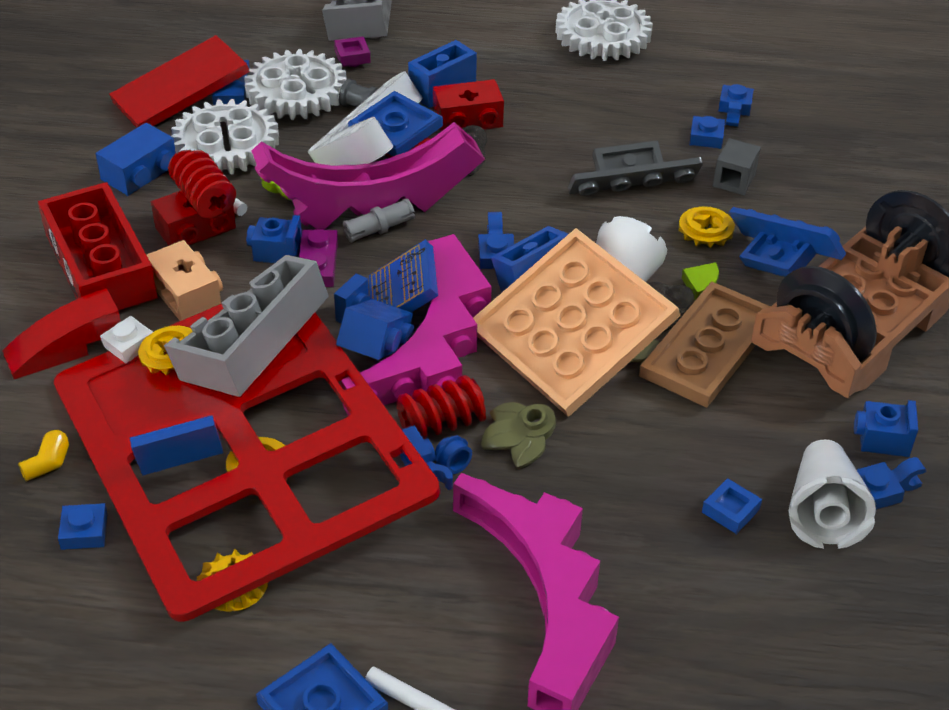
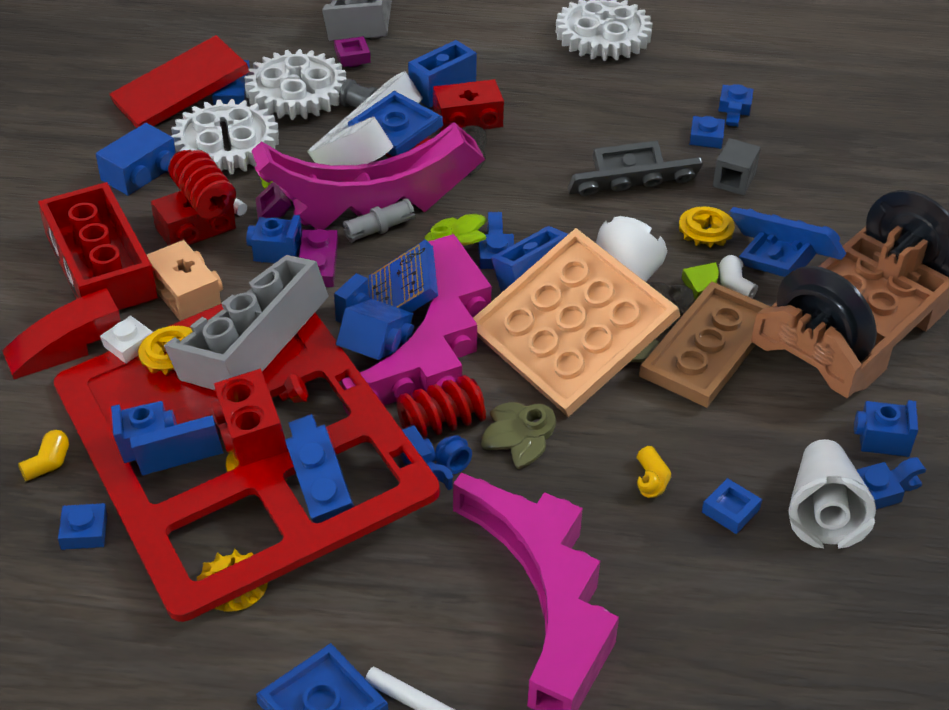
(138, 421): none -> blue brick
(250, 418): none -> red brick
(272, 202): none -> magenta plate
(295, 389): none -> red rock
(318, 469): none -> blue hinge
(464, 229): none -> lime plate
(656, 473): none -> yellow arm
(731, 276): none -> white arm

